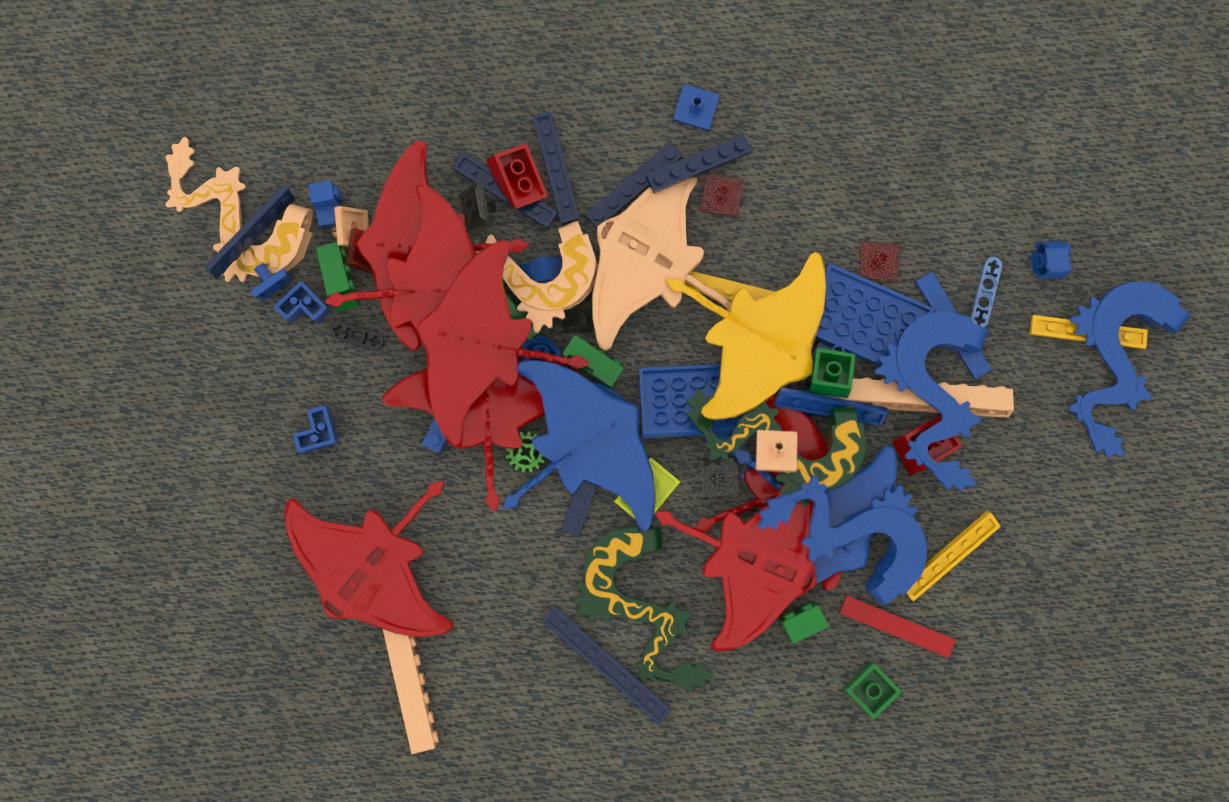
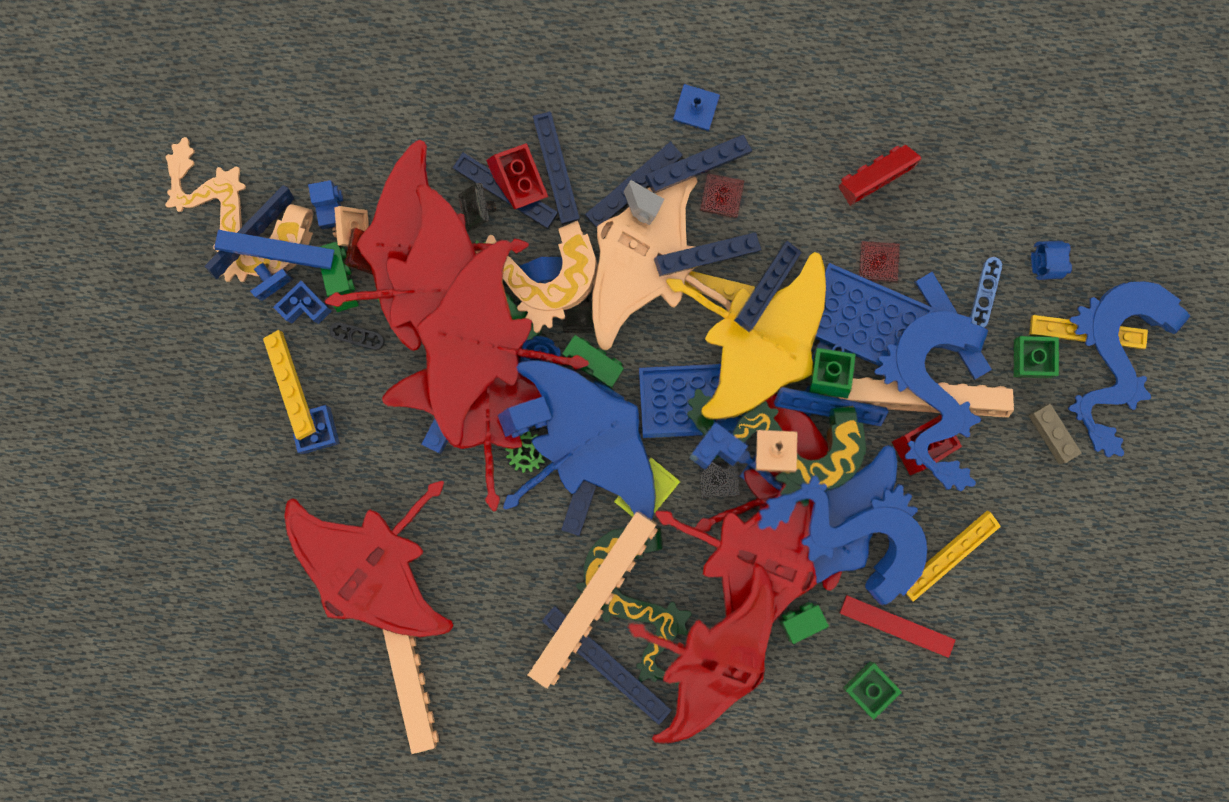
(274, 249): none -> blue tile
(289, 385): none -> yellow plate
(520, 418): none -> blue brick
(592, 599): none -> light nougat brick
(642, 202): none -> light grey slope
(707, 254): none -> dark blue plate
(717, 662): none -> red animal
(720, 443): none -> blue brick
(767, 286): none -> dark blue plate
(879, 173): none -> red slope
(1036, 357): none -> green brick
(1054, 434): none -> dark tan brick

